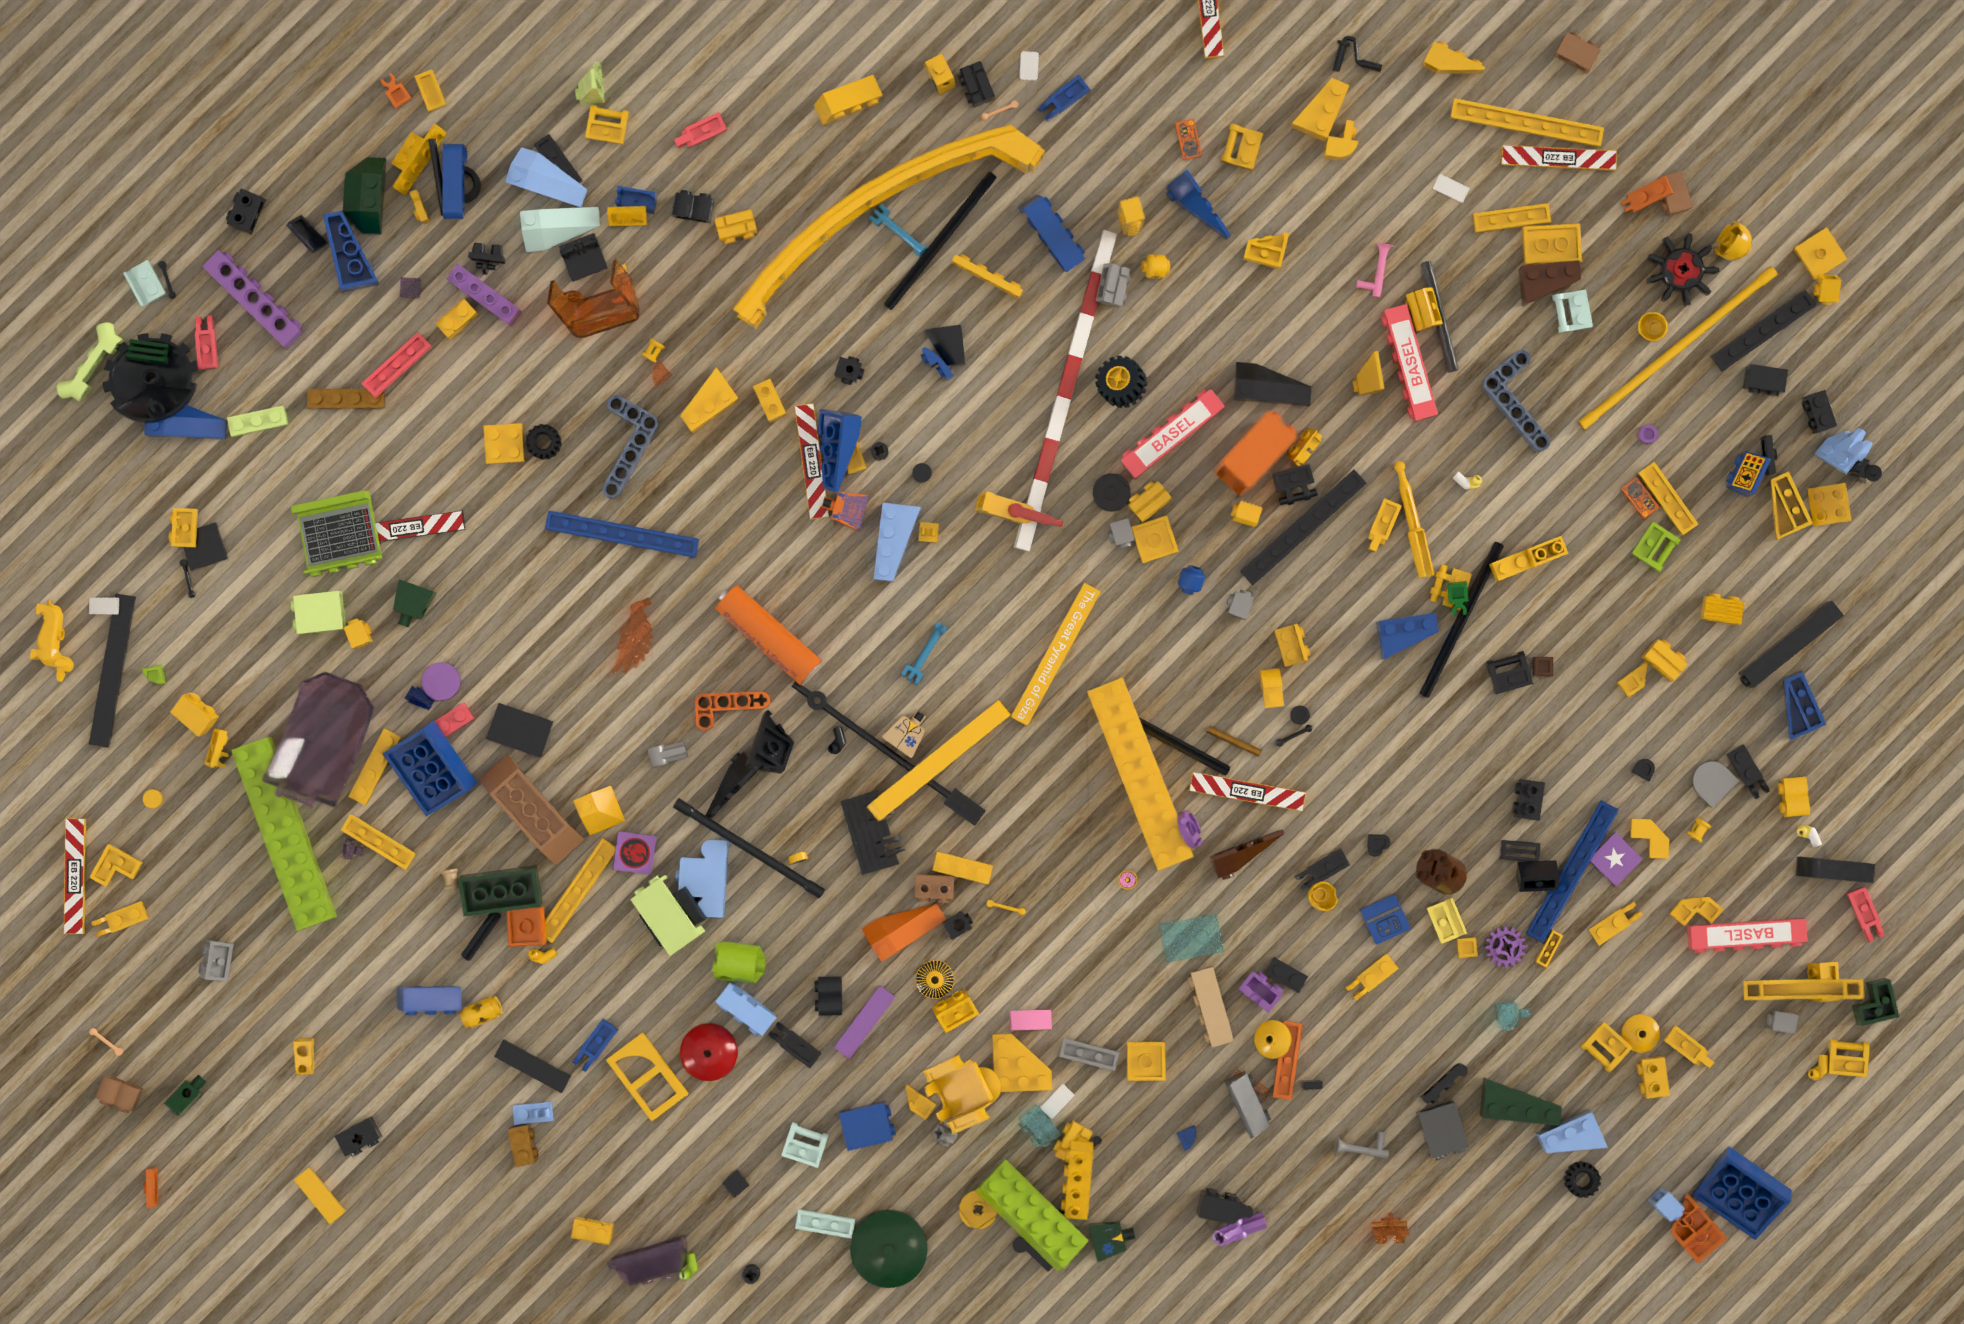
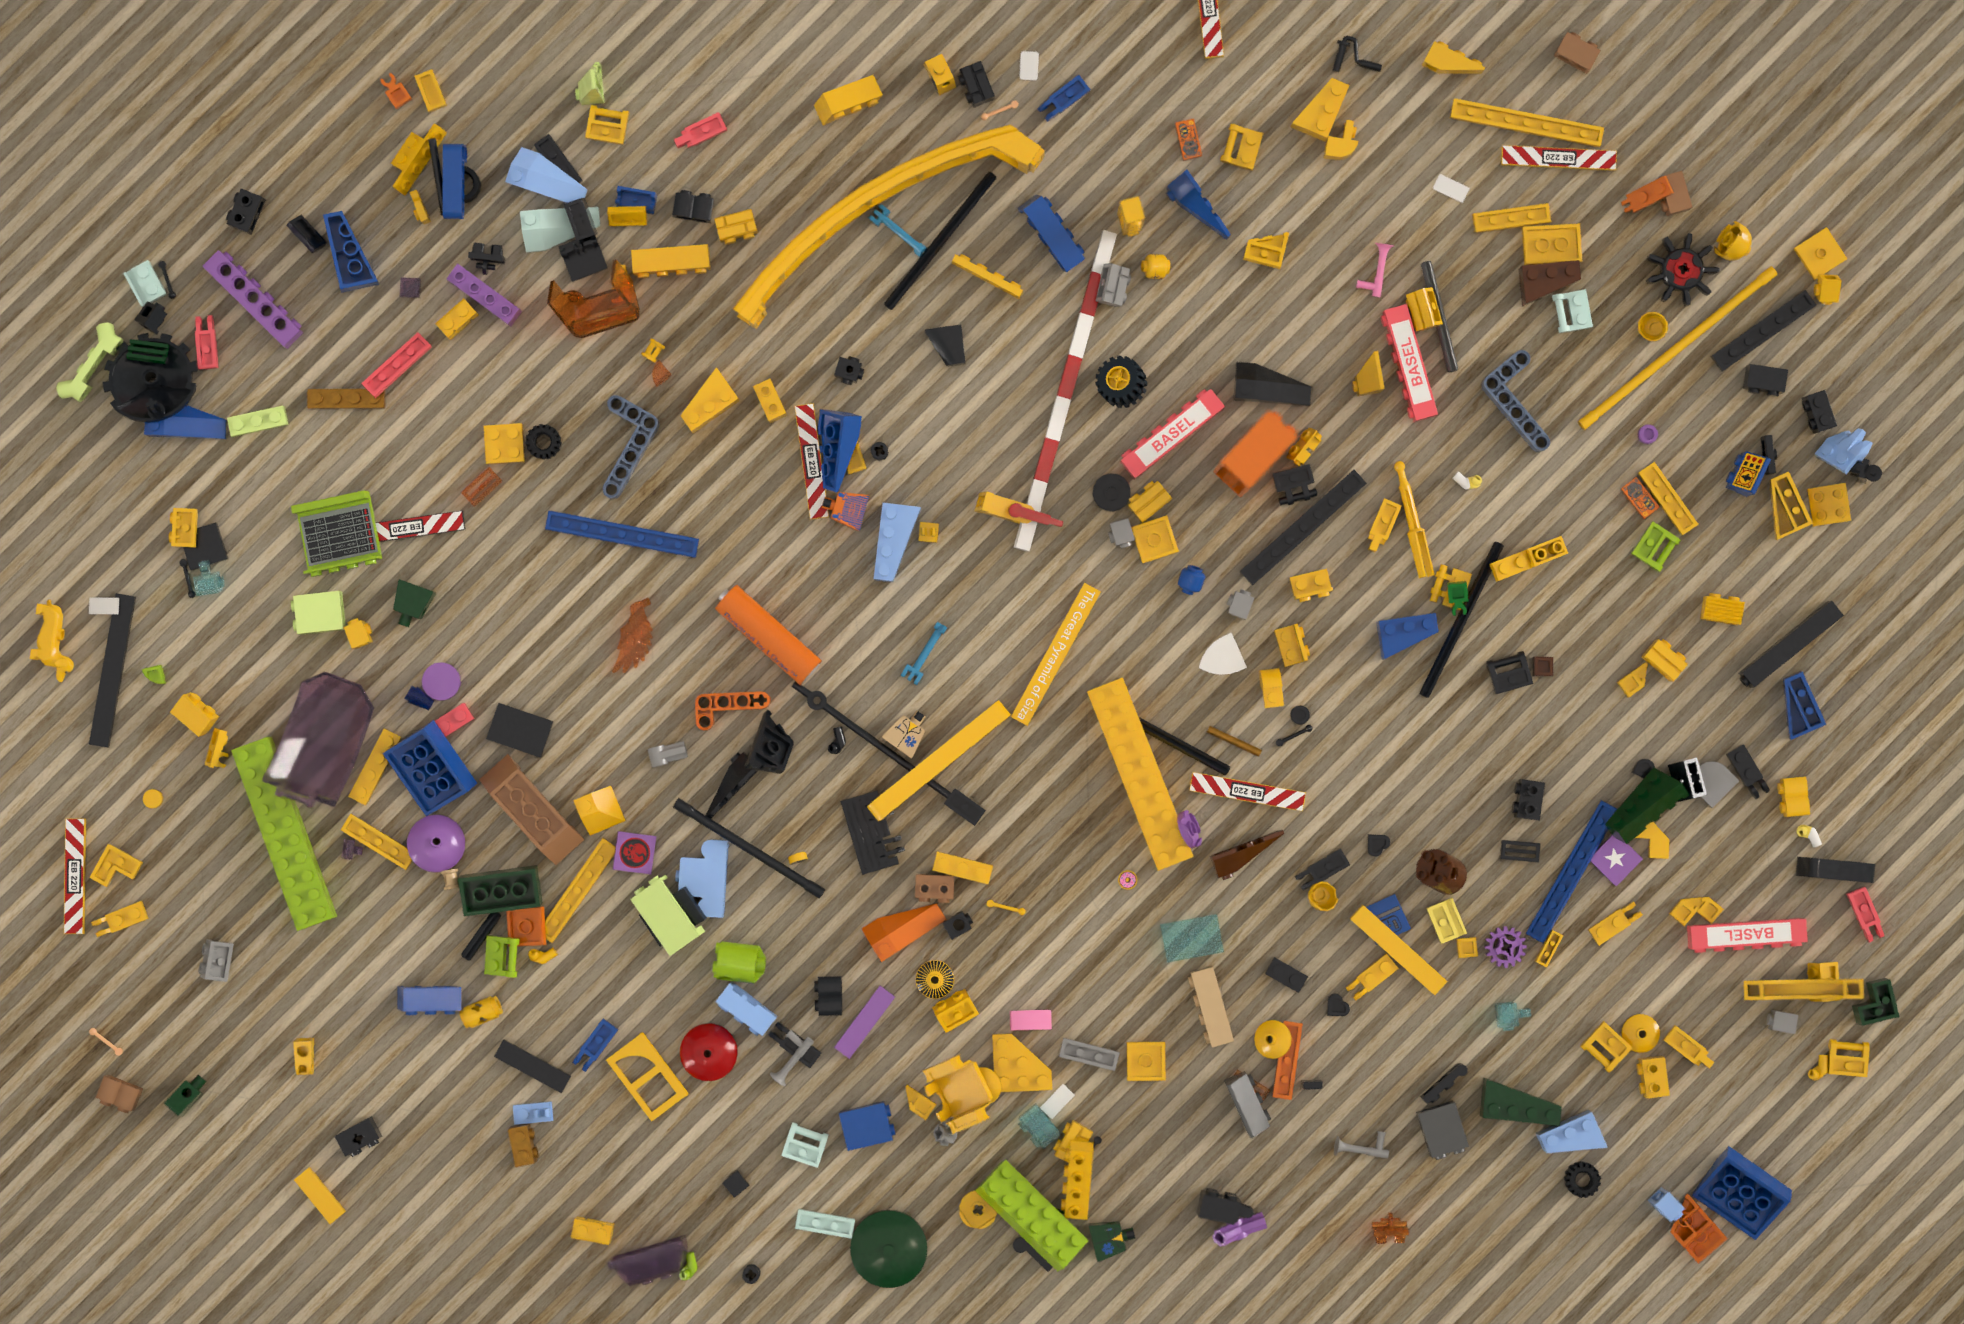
(150, 1187): orange plate -> none
(151, 316): none -> black brick
(208, 582): none -> clear light blue brick
(365, 195): dark green wedge -> none
(436, 857): none -> medium lavender dish
(482, 486): none -> clear orange tile
(496, 956): none -> lime plate
(580, 219): none -> black hinge
(670, 260): none -> yellow brick
(803, 1046): none -> light grey piece
(921, 472): black tile -> none
(933, 359): blue slope -> none
(1187, 1137): blue tile -> none
(1223, 657): none -> white sticker
(1246, 513): yellow brick -> none
(1260, 991): medium lavender cylinder -> none
(1311, 584): none -> yellow bracket
(1337, 1006): none -> black tile
(1398, 949): none -> yellow tile
(1537, 876): black brick -> none
(1645, 804): none -> dark green wedge
(1690, 775): none -> black brick
(1698, 830): yellow bush -> none

